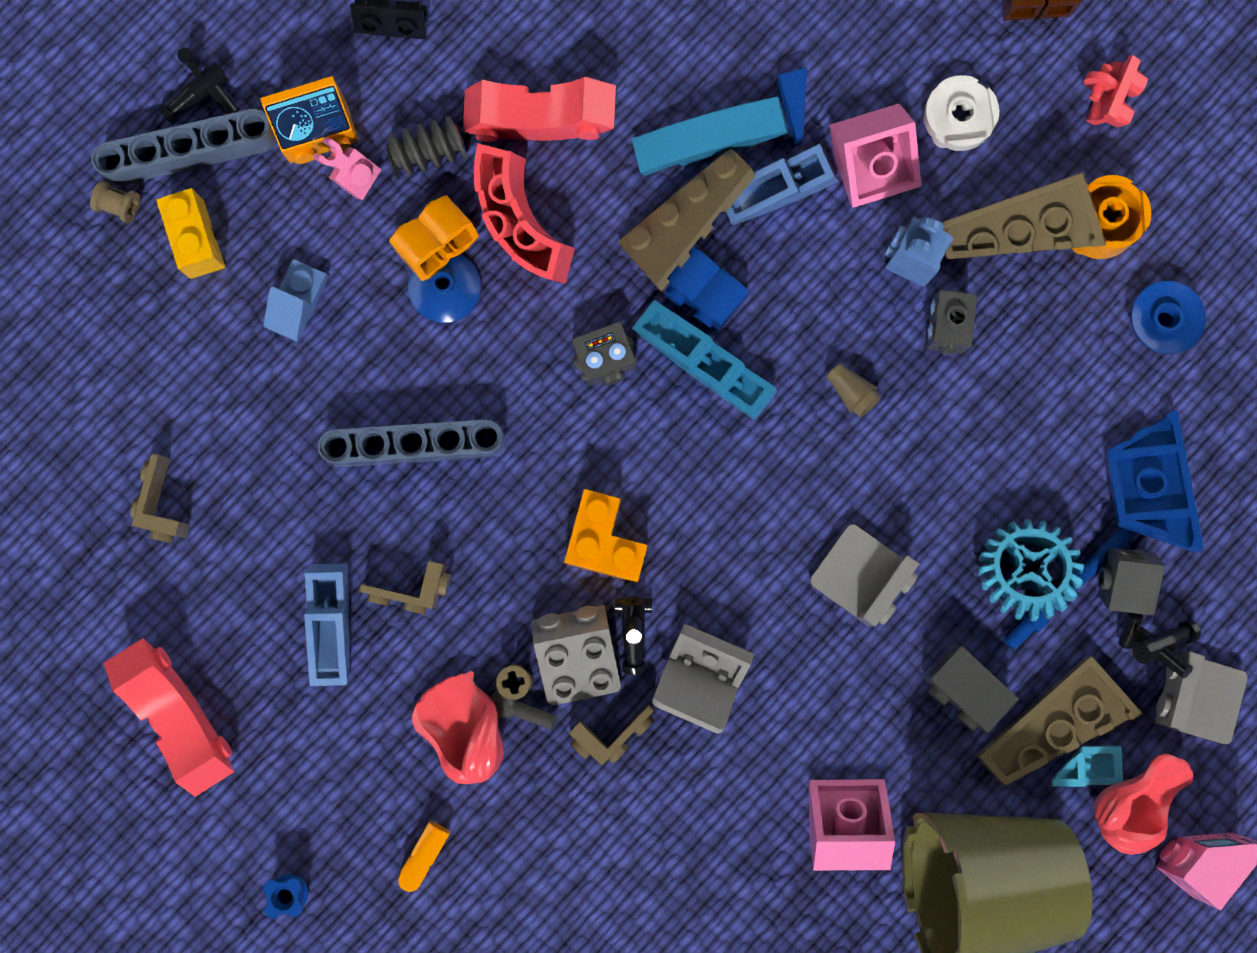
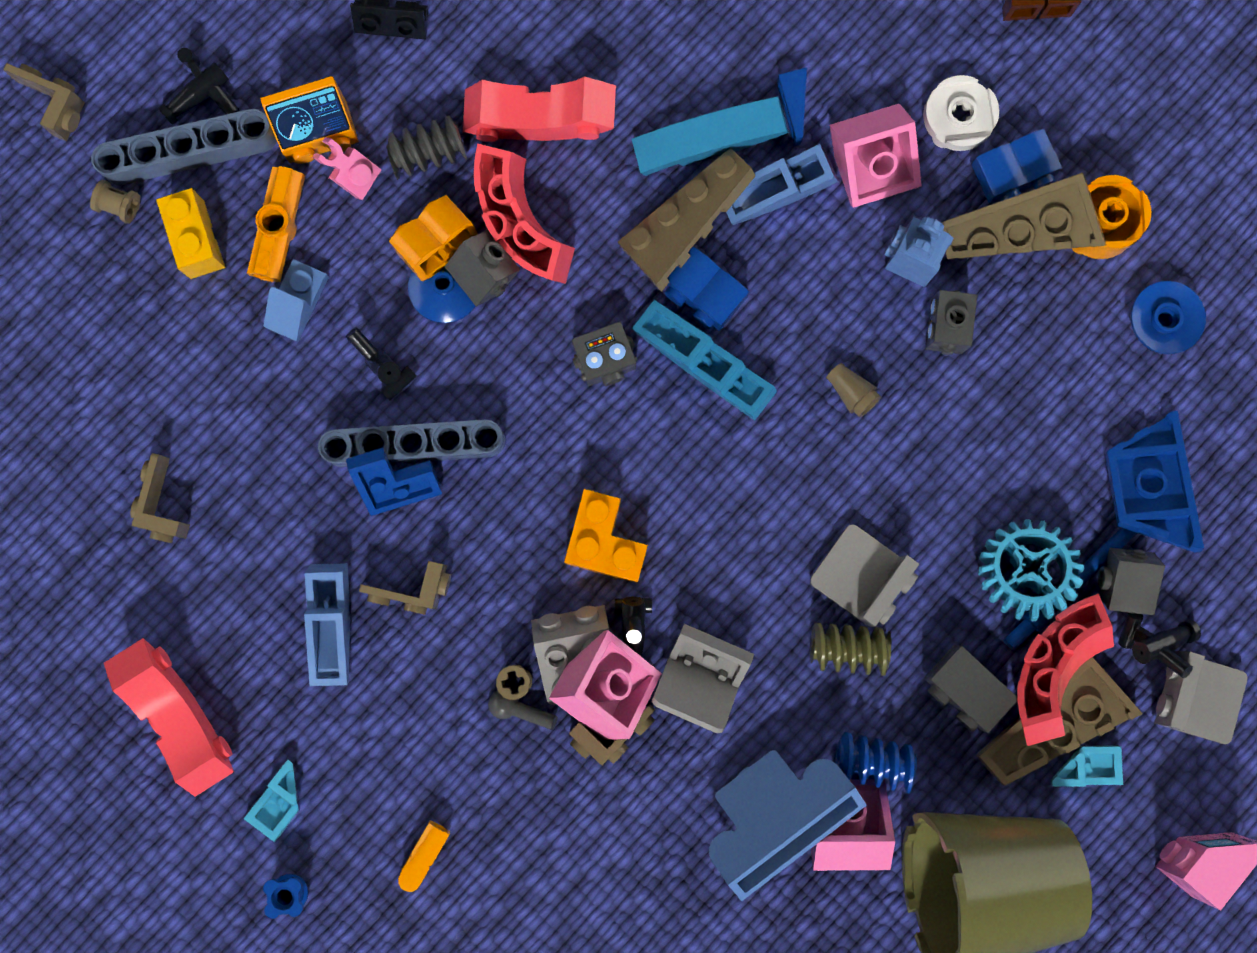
(65, 106): none -> dark tan bracket
(276, 805): none -> medium azure slope
(280, 202): none -> light orange piece
(381, 365): none -> black piece
(389, 489): none -> blue plate
(461, 728): coral piece -> none
(482, 268): none -> dark grey head
(606, 687): none -> bright pink slope
(778, 818): none -> medium blue brick
(850, 648): none -> olive piece
(876, 761): none -> blue piece
(1017, 167): none -> blue brick
(1052, 661): none -> coral brick
(1110, 89): coral hips -> none
(1136, 810): coral piece -> none

